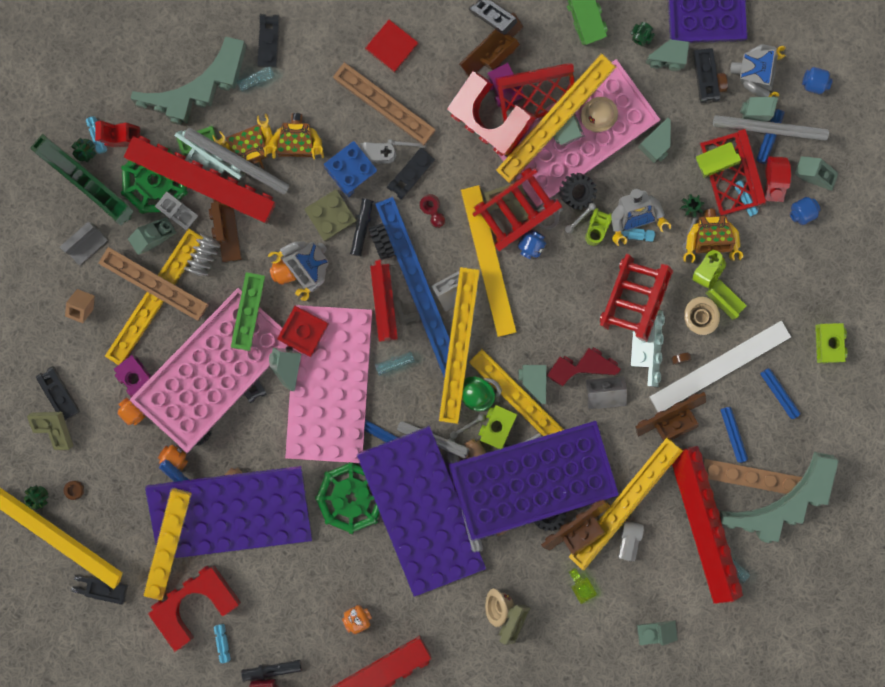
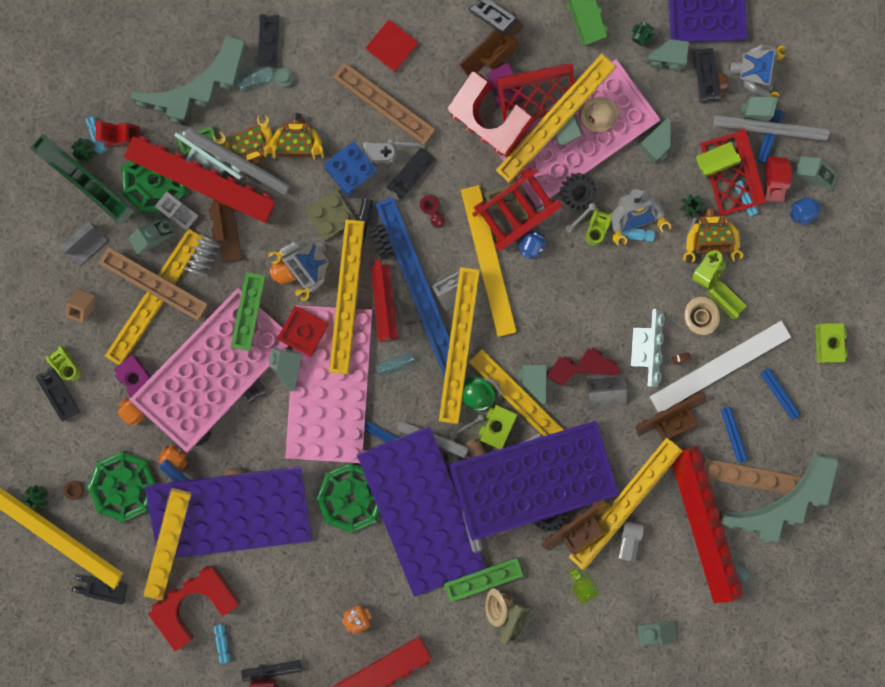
(54, 425): olive plate -> none
(61, 361): none -> lime piece
(112, 482): none -> green plate
(283, 77): none -> sand green plate
(347, 297): none -> yellow tile
(483, 579): none -> bright green plate
(649, 311): red fence -> none
(817, 80): blue head -> none

